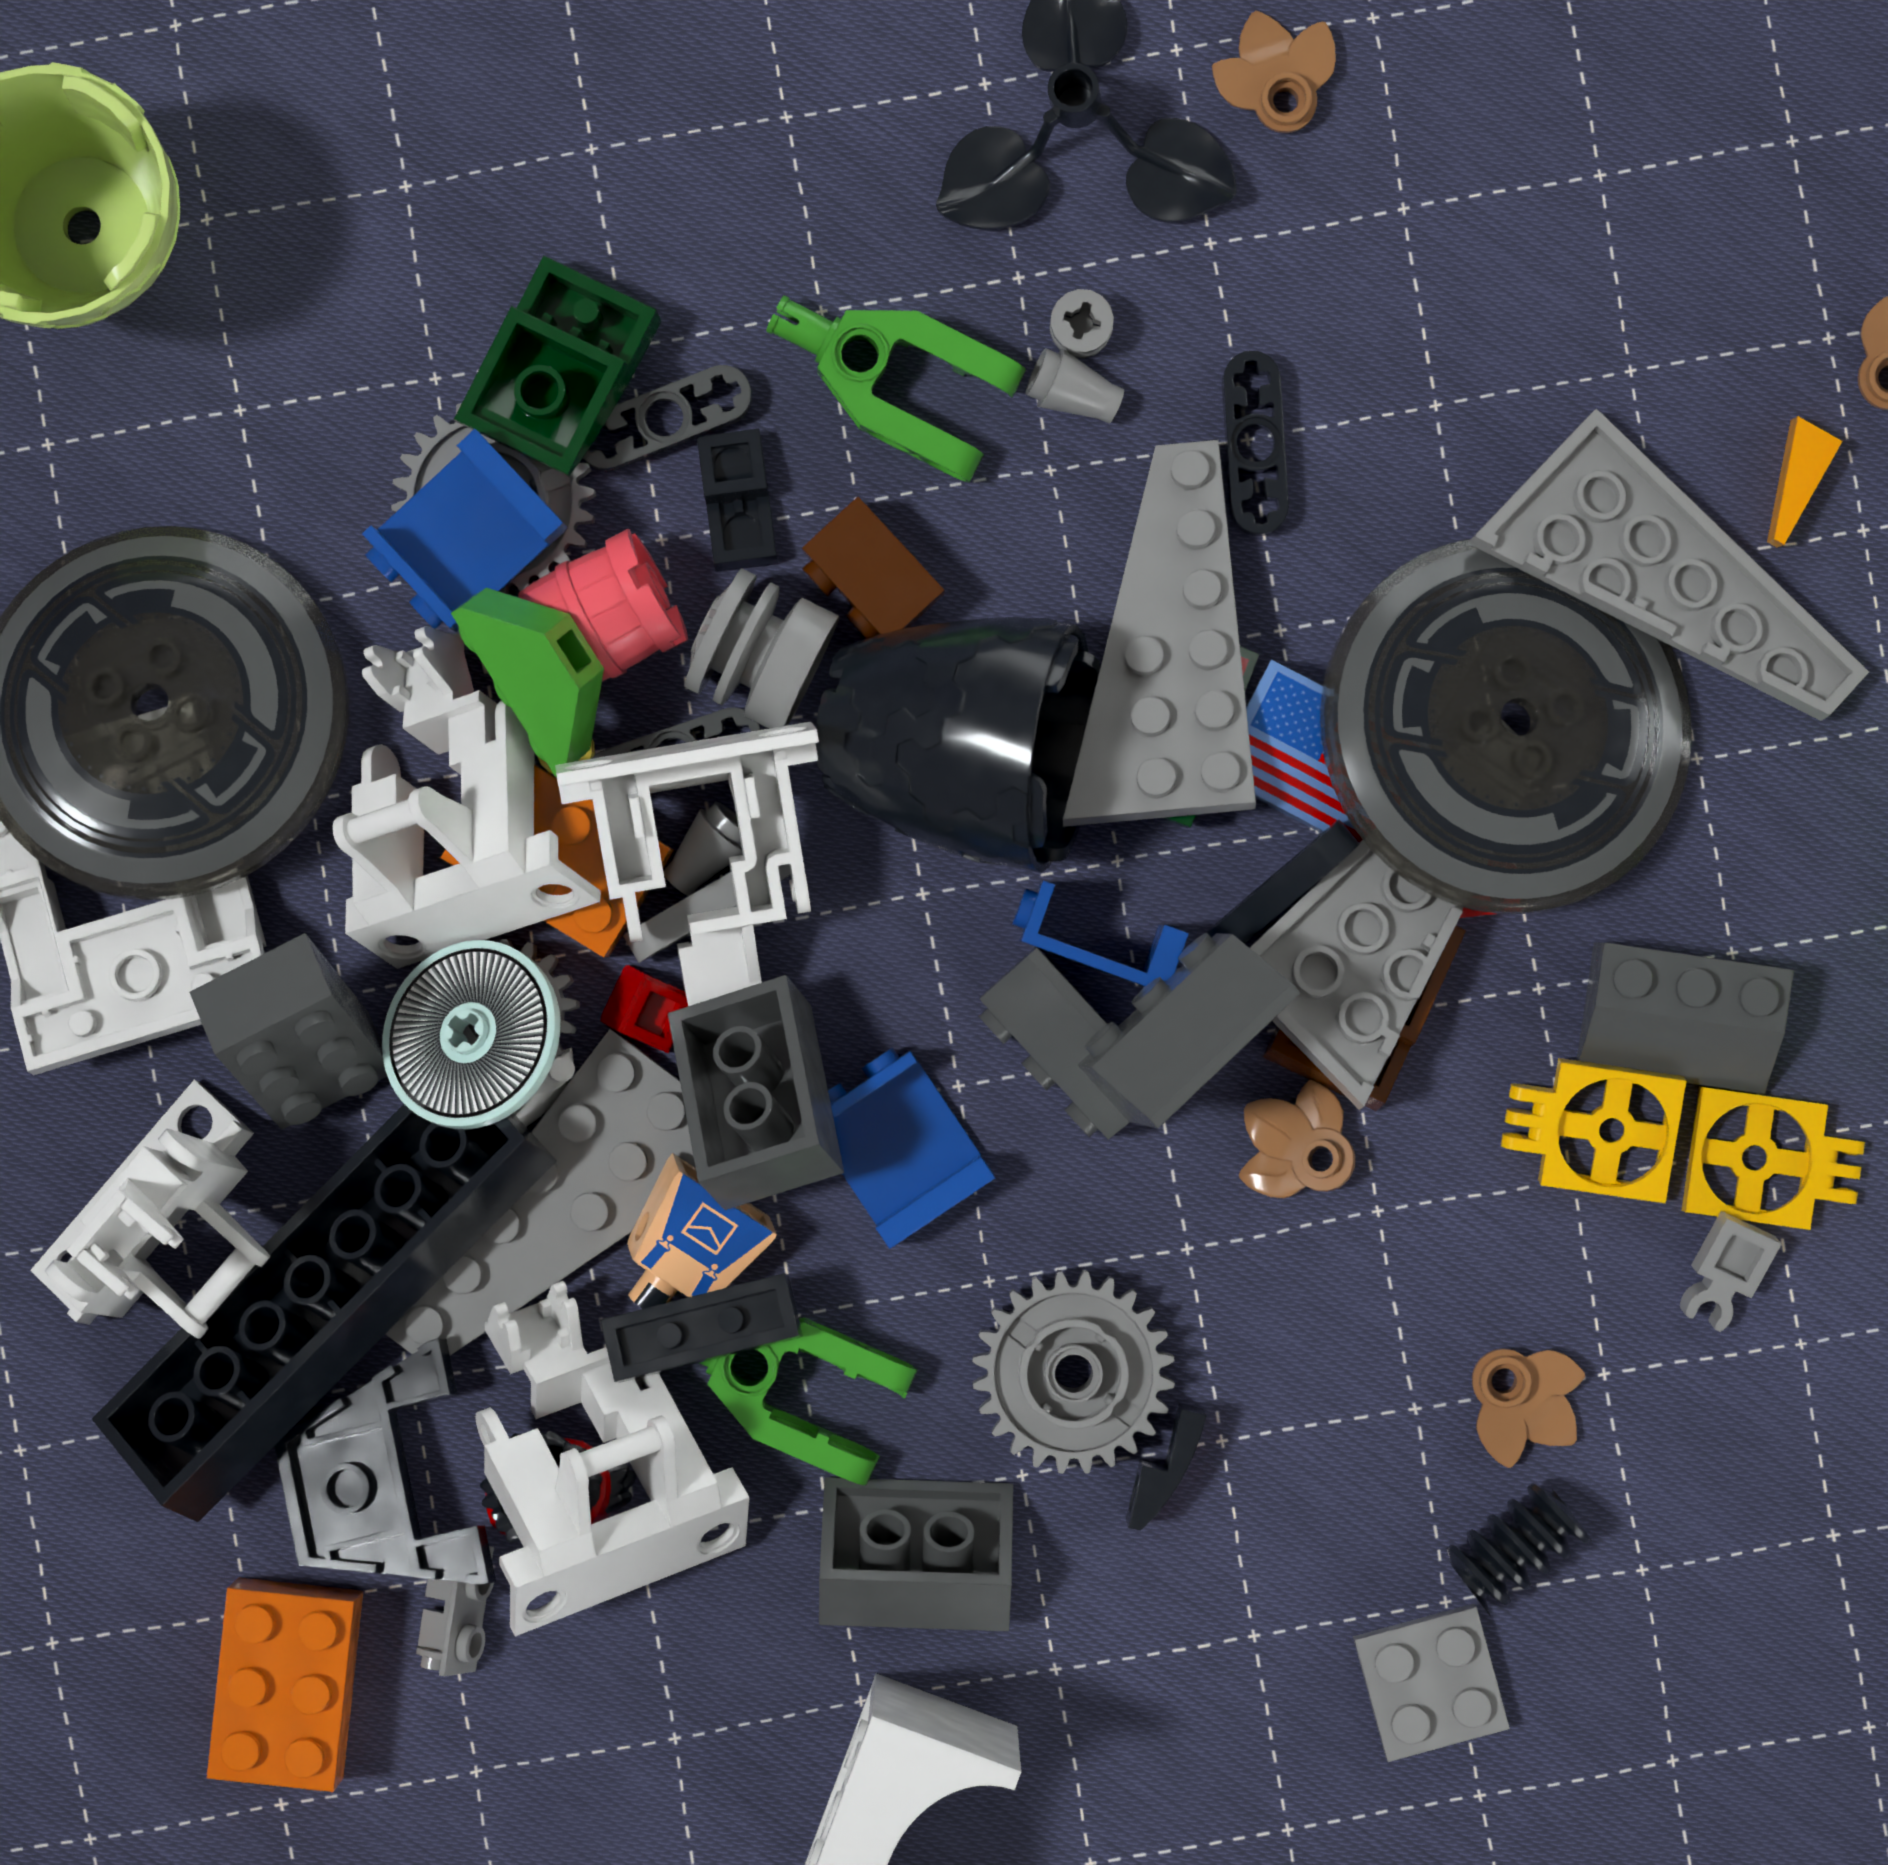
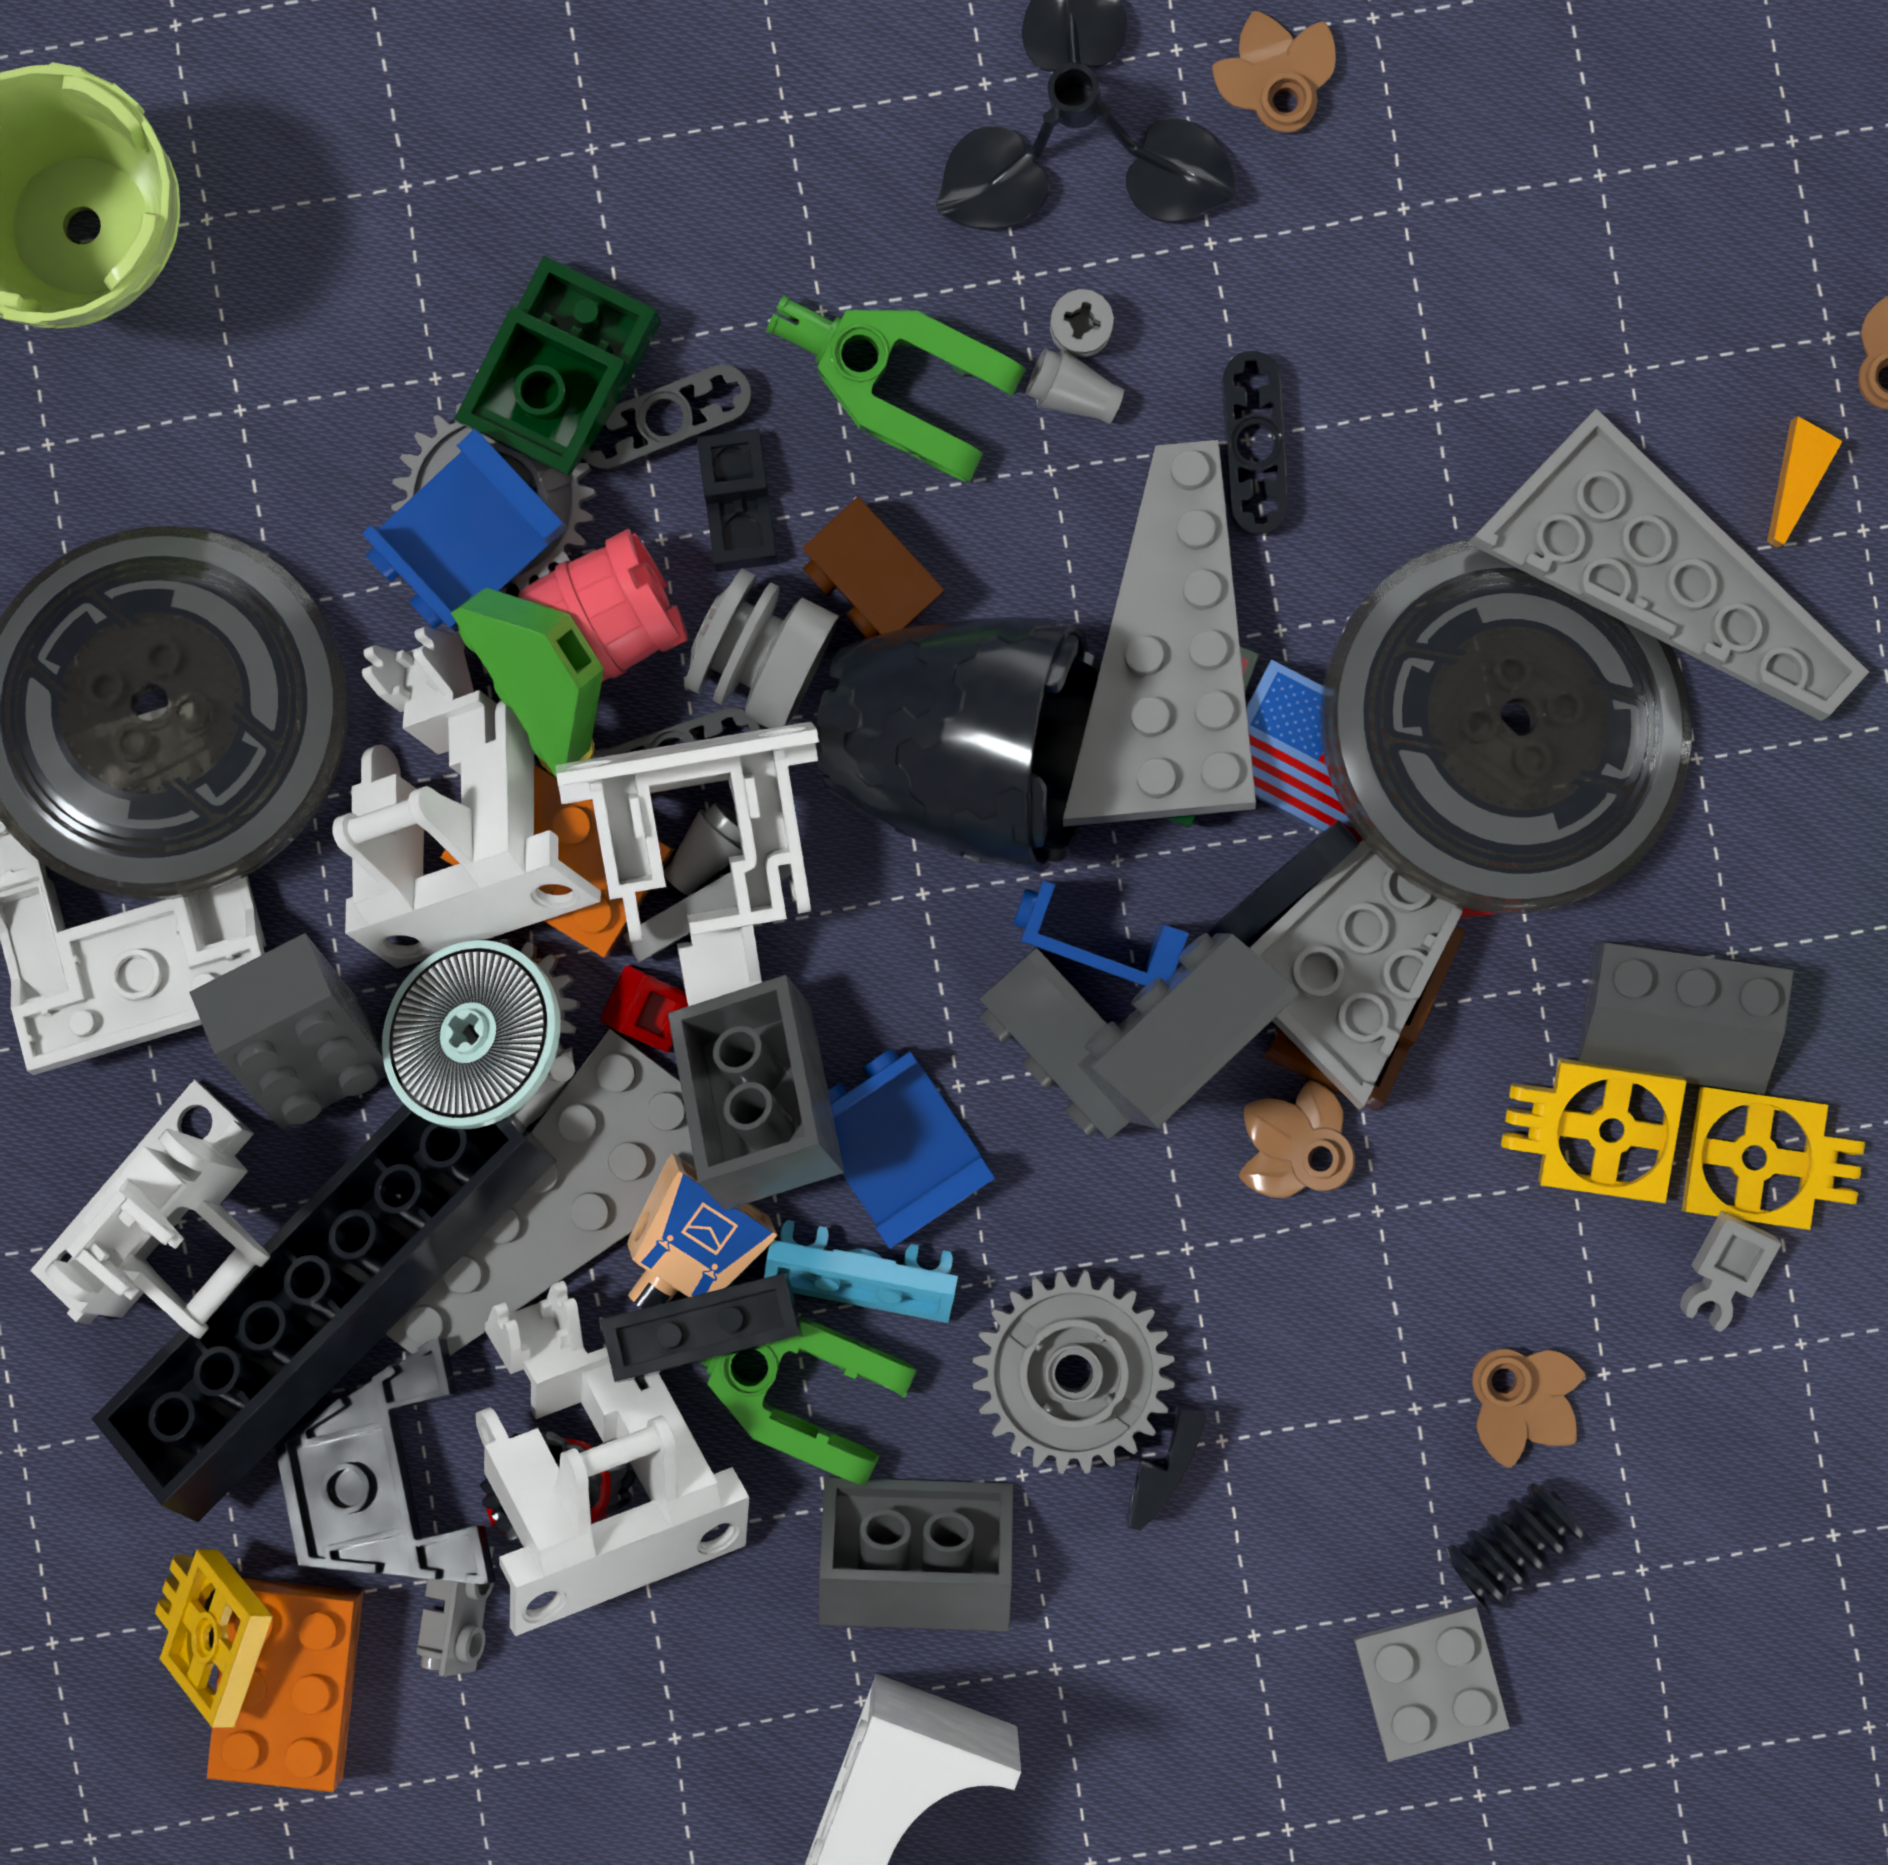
(187, 1644): none -> yellow piece
(863, 1276): none -> medium azure plate

